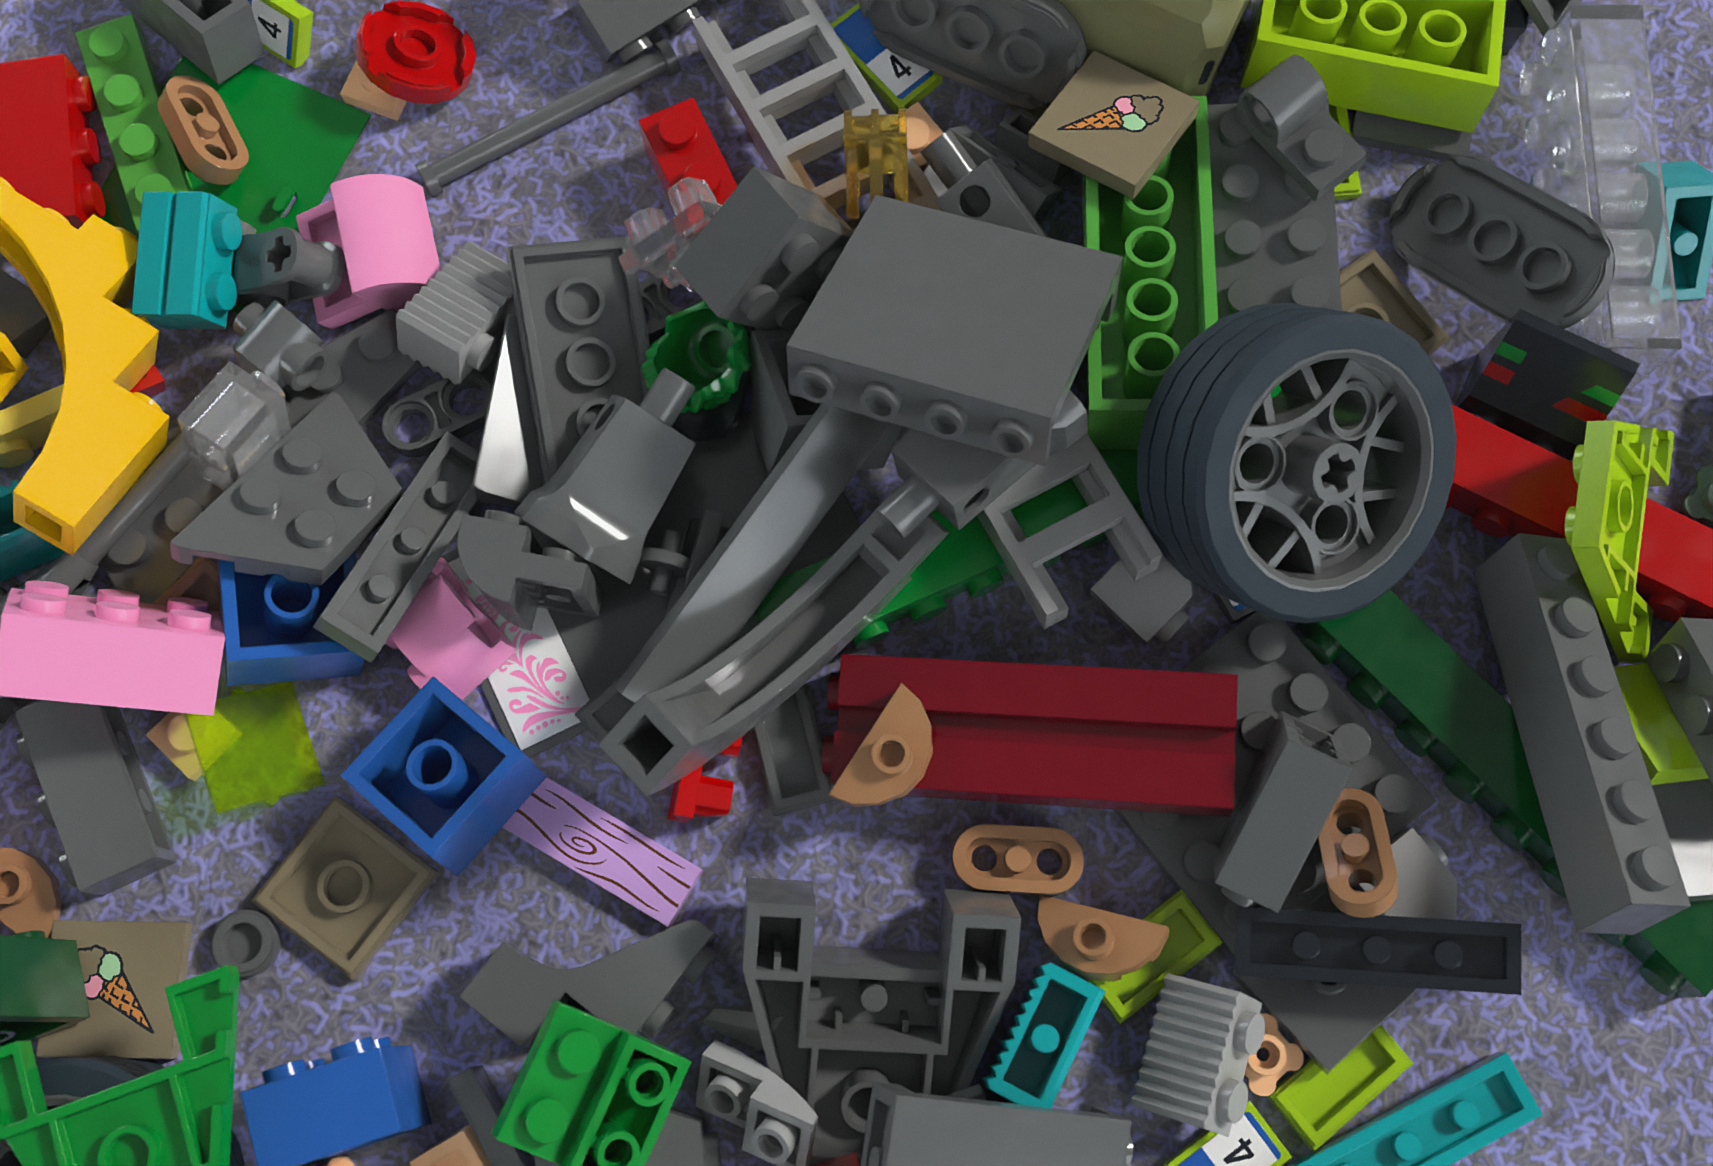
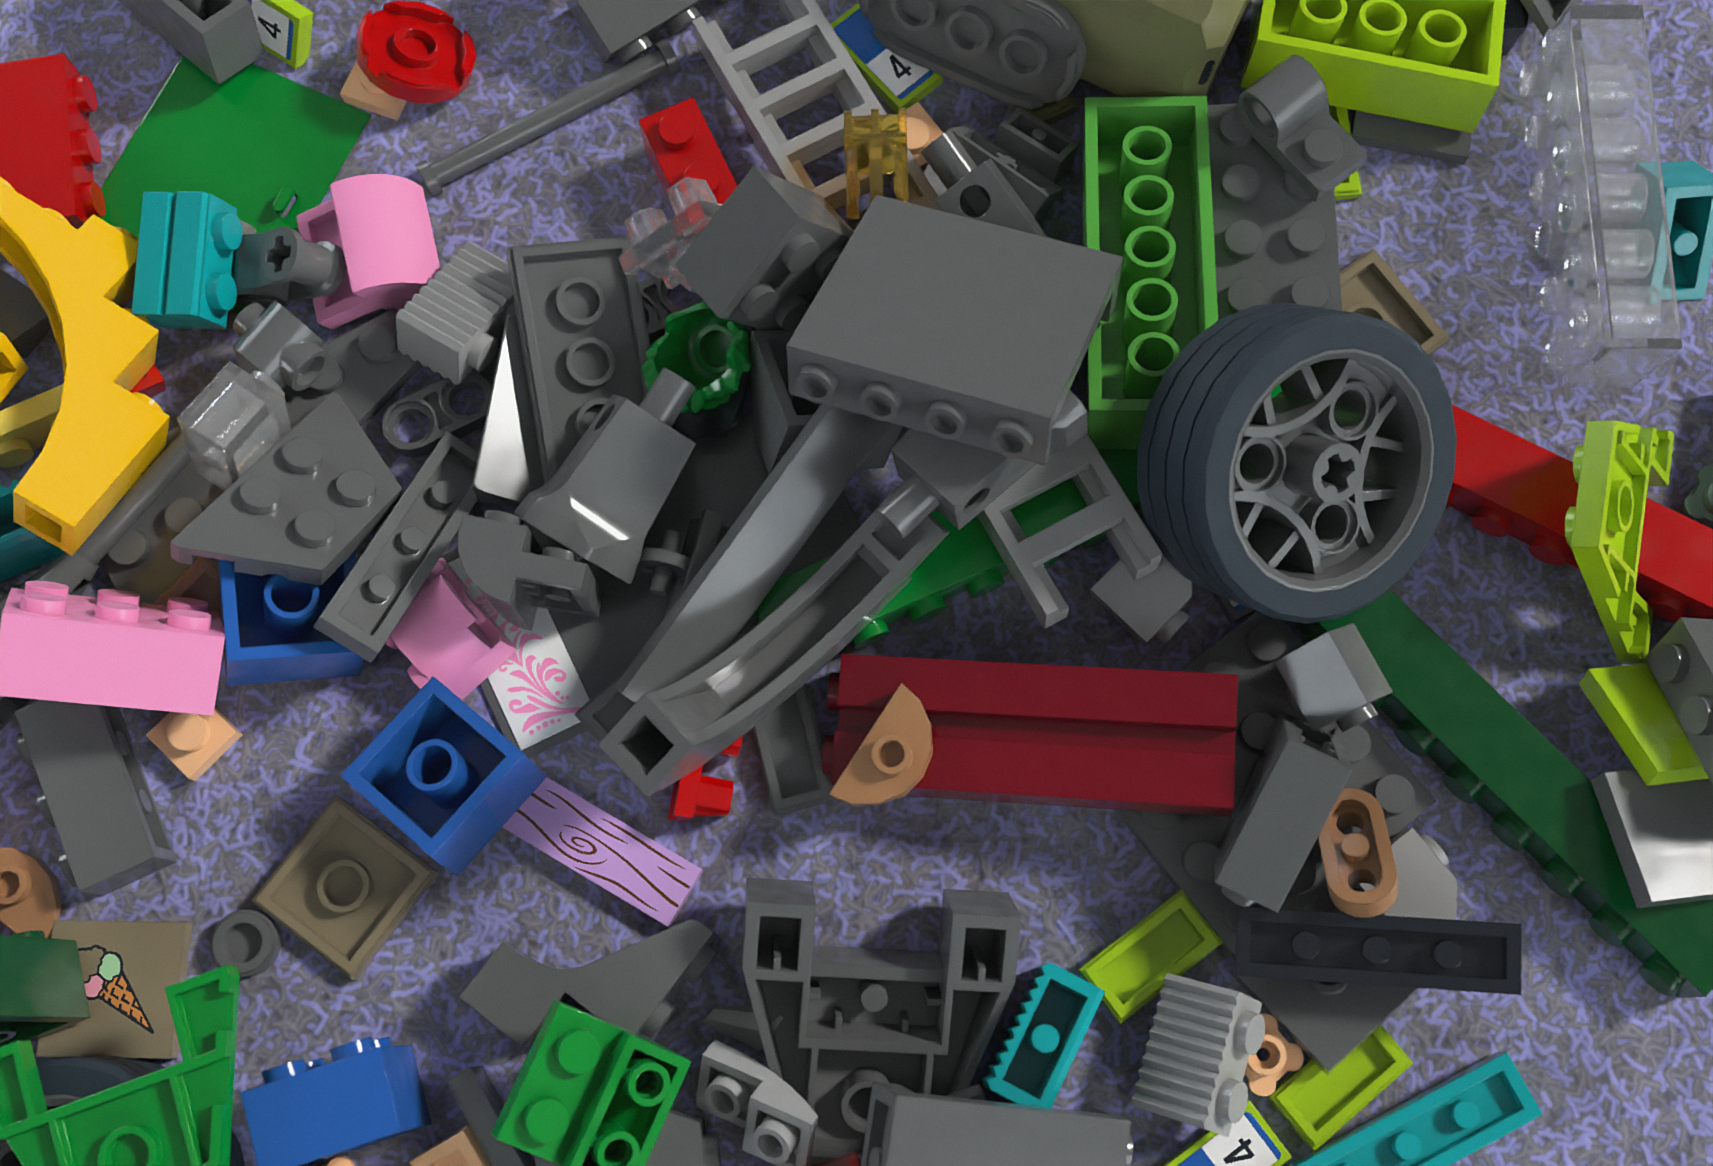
(127, 102): bright green plate -> none
(202, 130): medium nougat plate -> none
(254, 748): clear neon green piece -> none
(1016, 859): medium nougat plate -> none
(1097, 941): medium nougat plate -> none
(1113, 124): dark tan tile -> none
(1334, 680): none -> dark grey brick
(1501, 241): dark grey tile -> none
(1544, 383): black slope -> none
(1579, 739): dark grey brick -> none

